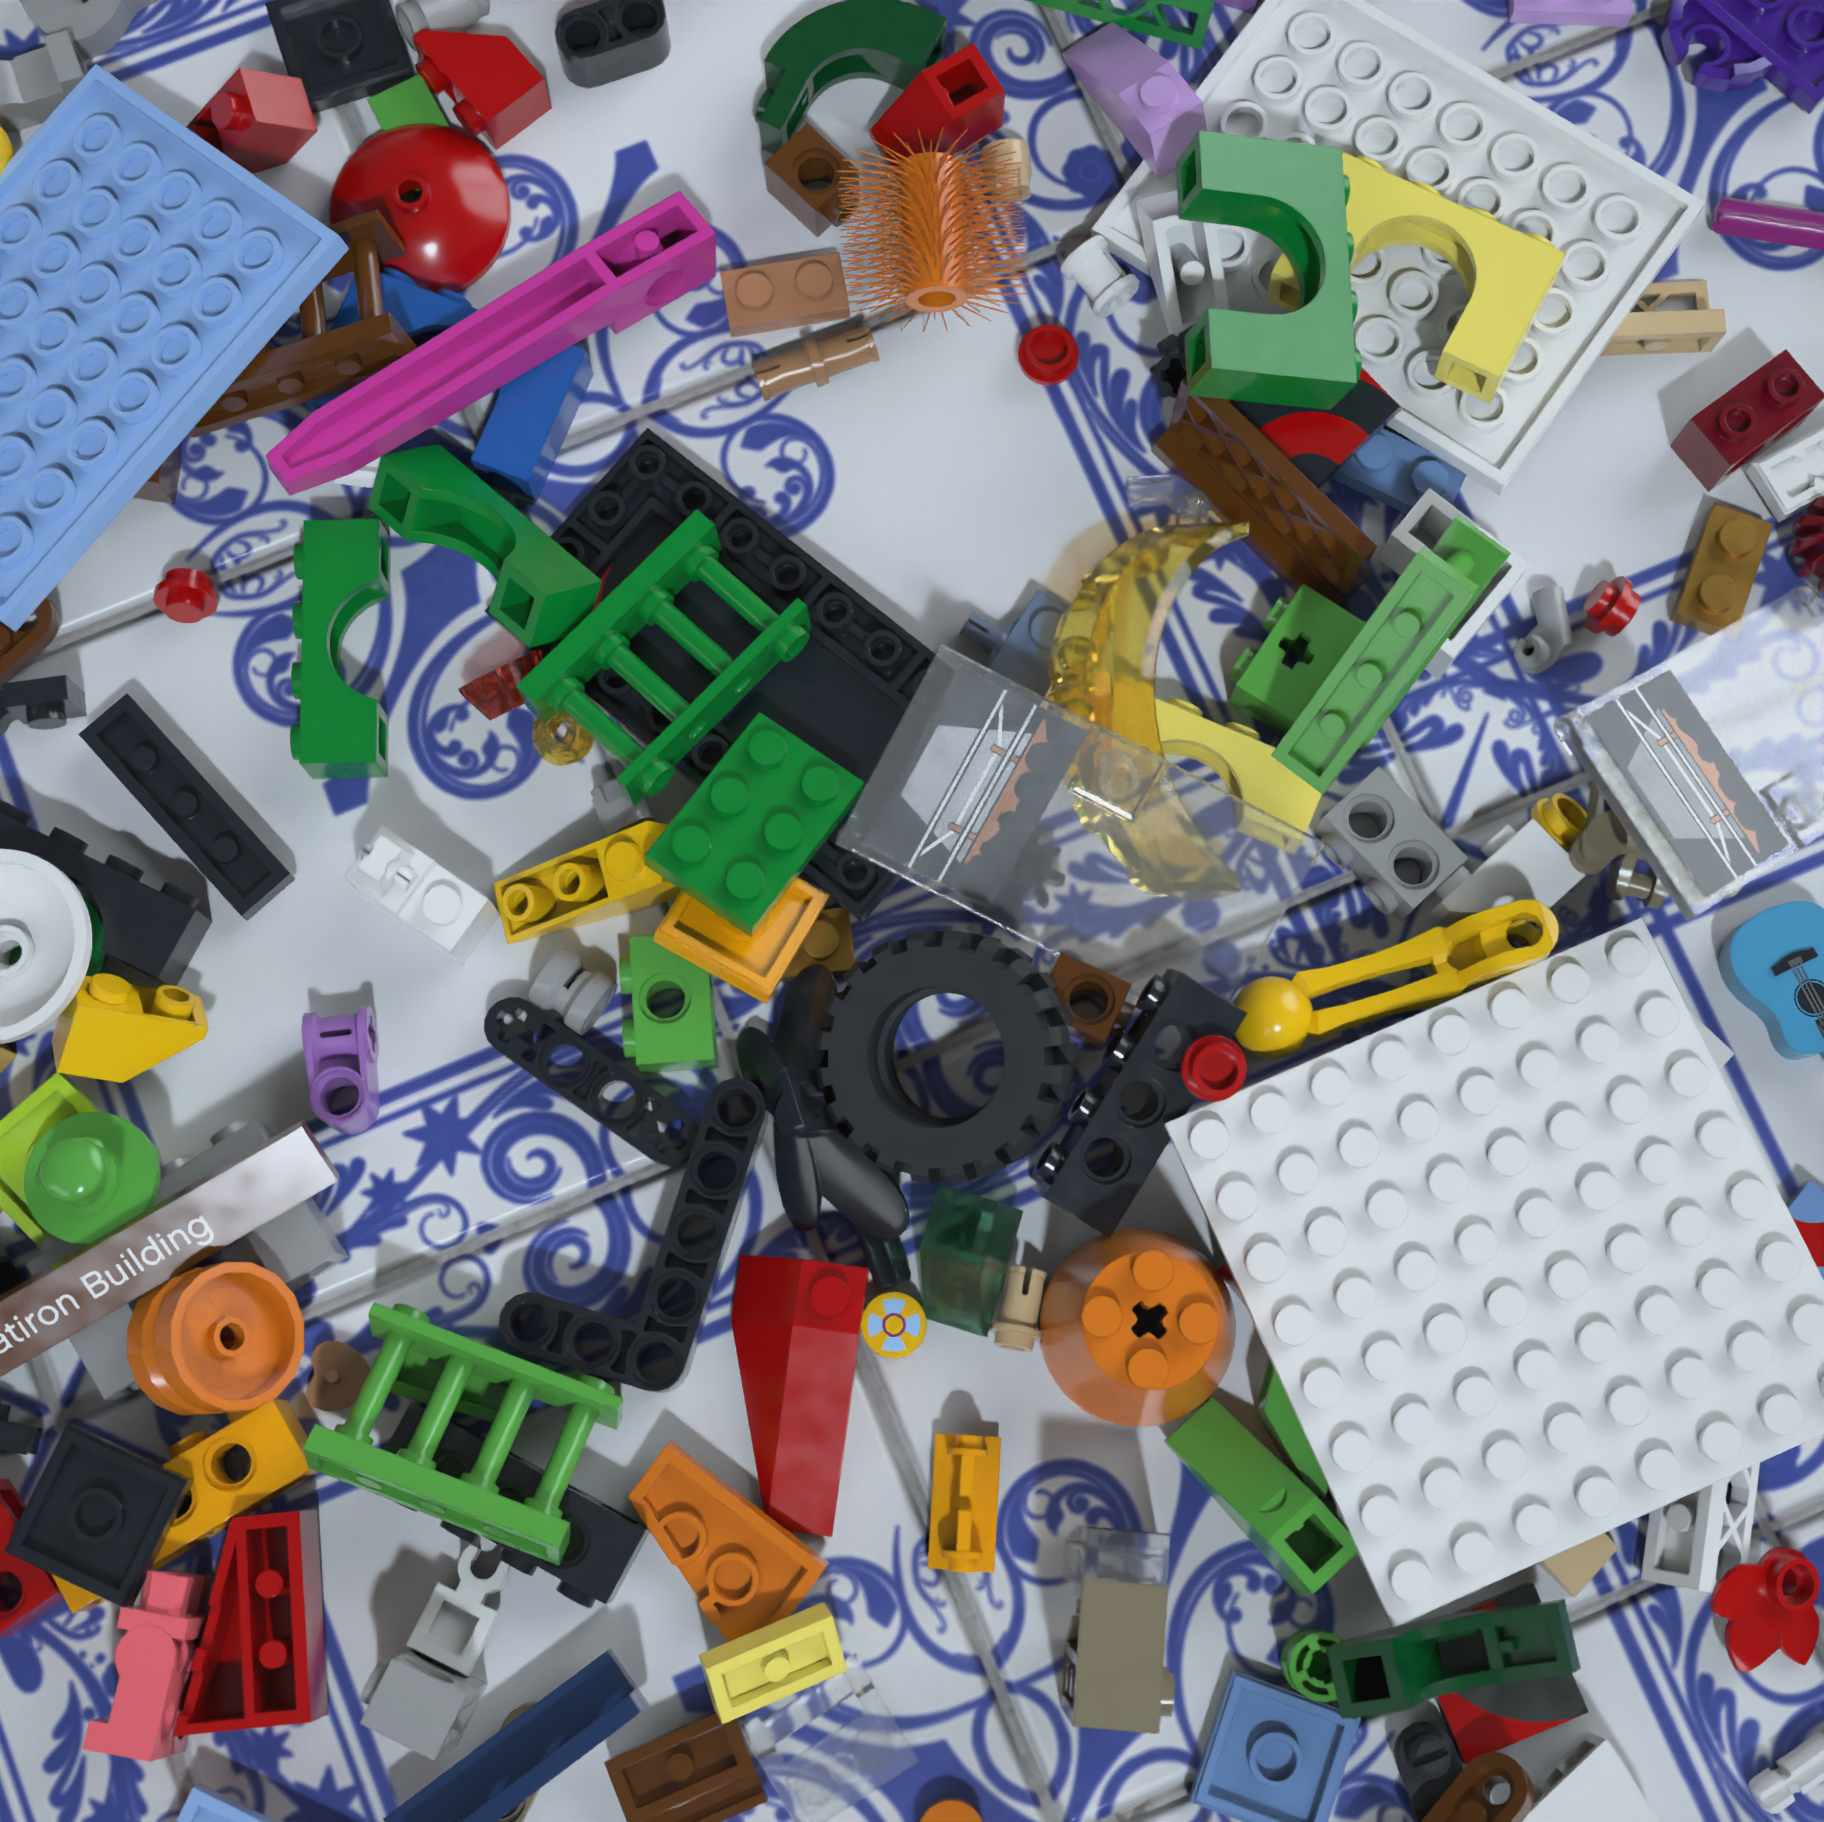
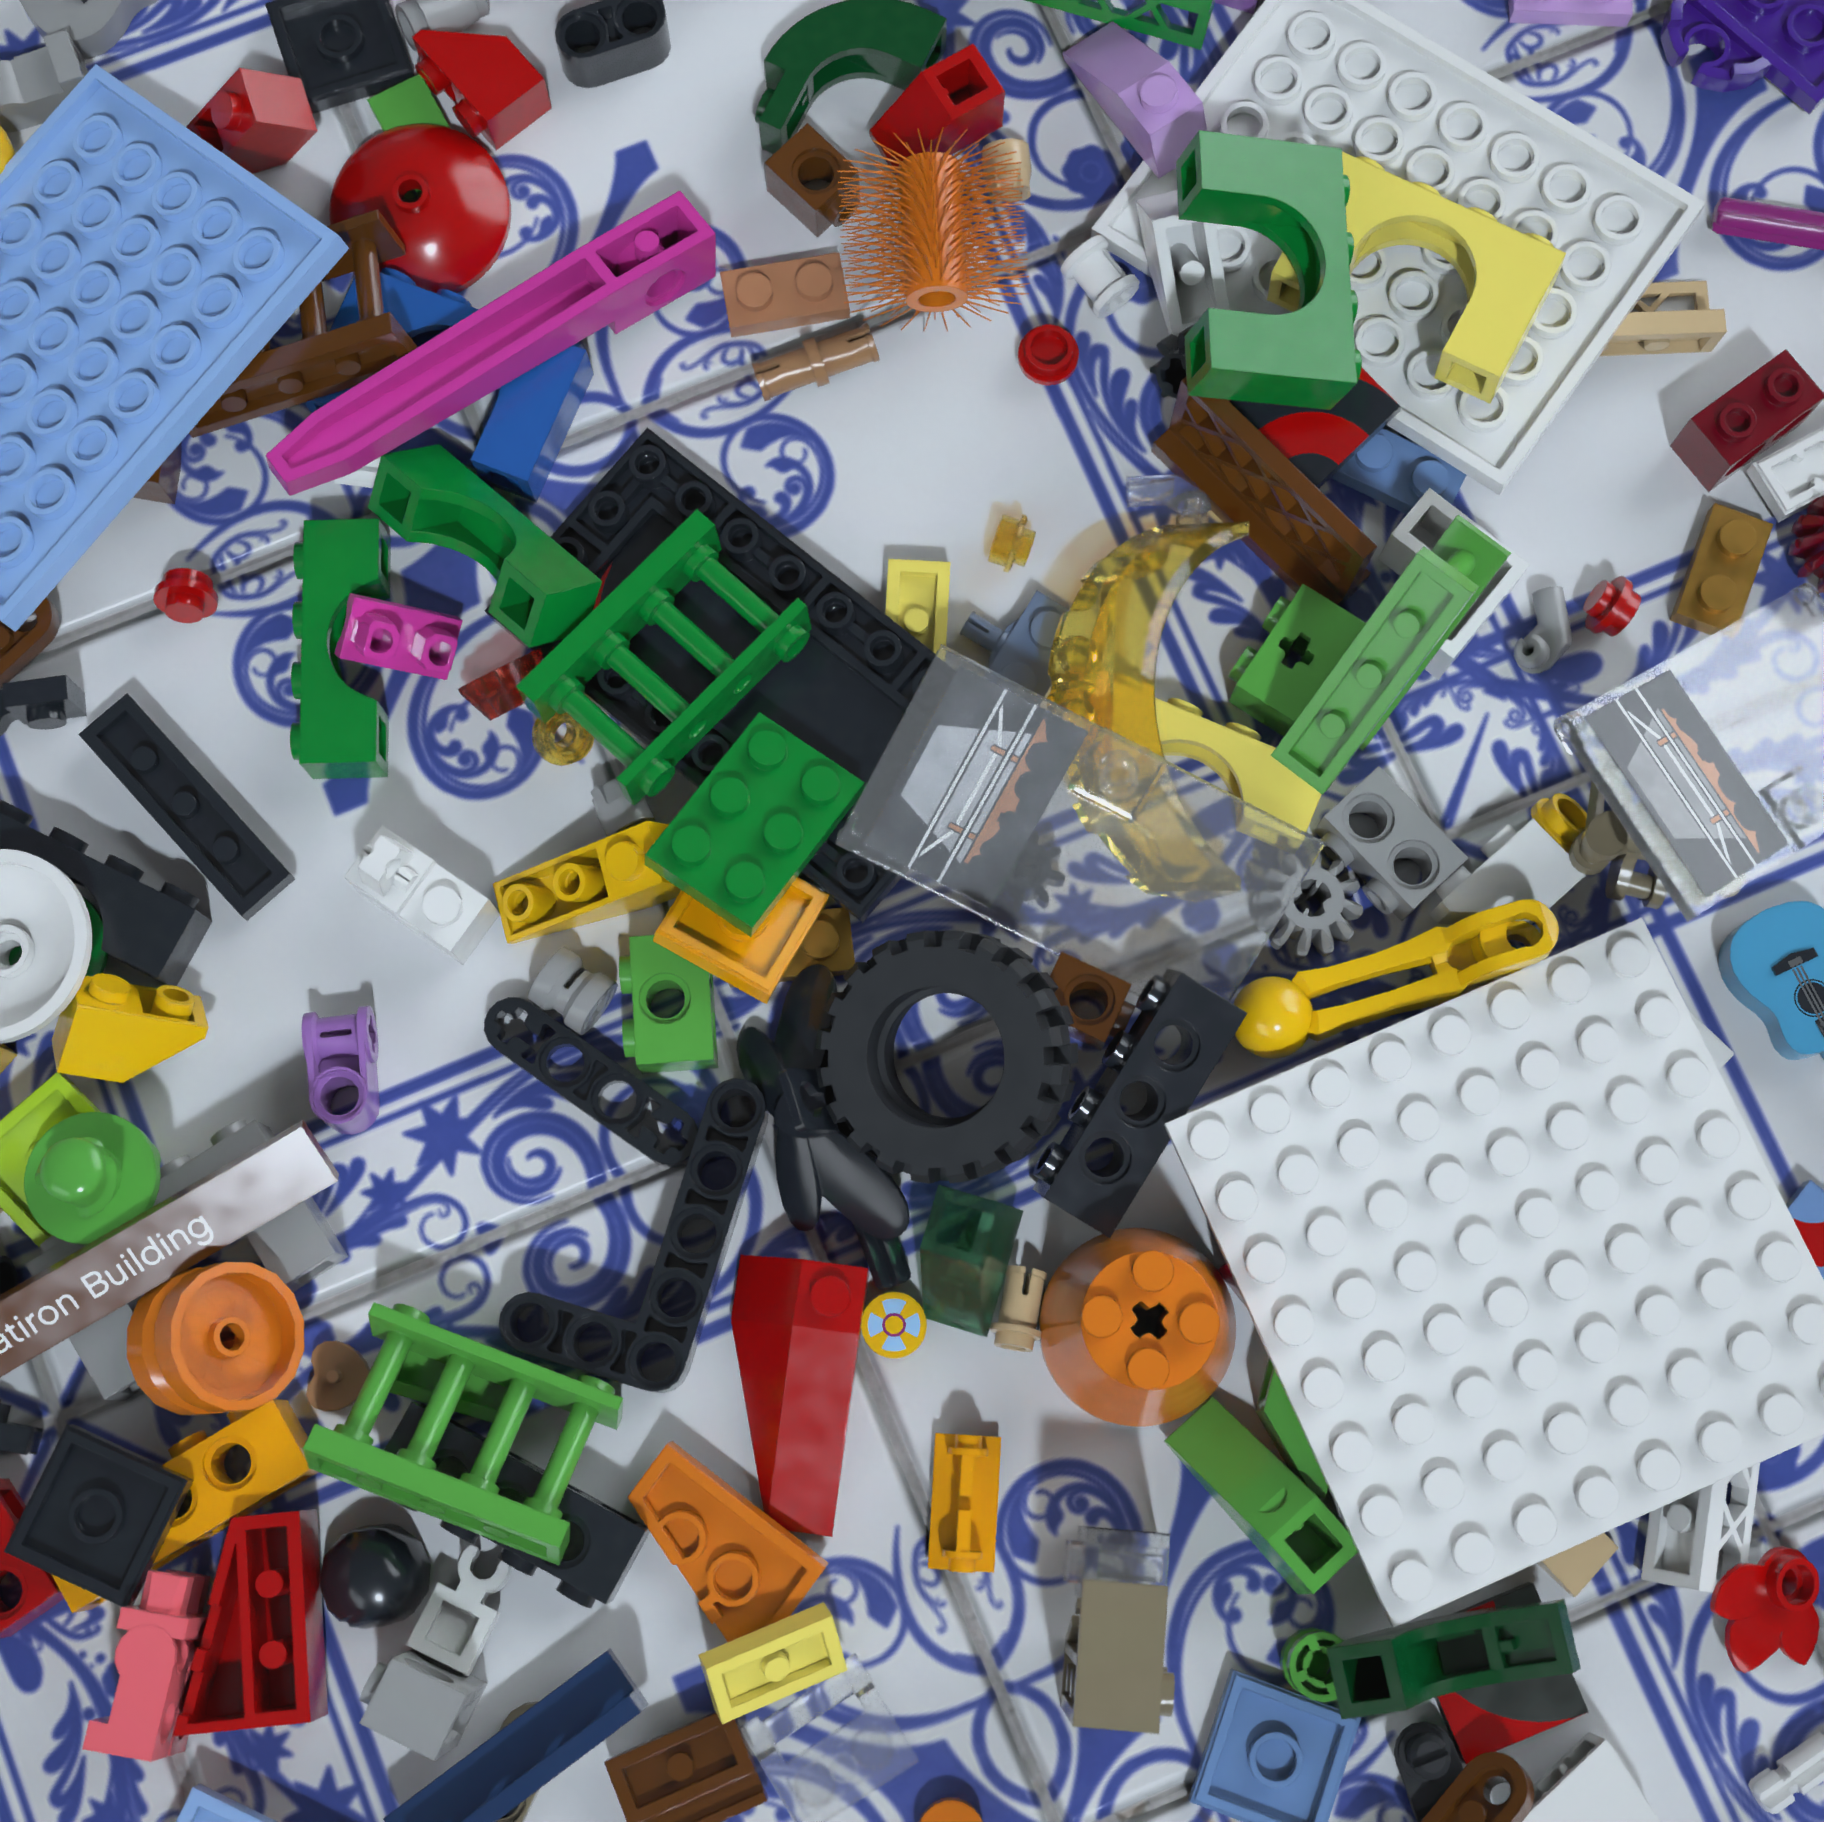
(375, 1576): none -> black hair
(398, 637): none -> dark pink hips
(919, 599): none -> light yellow plate
(1011, 542): none -> clear yellow plate
(1213, 1068): red plate -> none
(1328, 919): none -> light grey gear

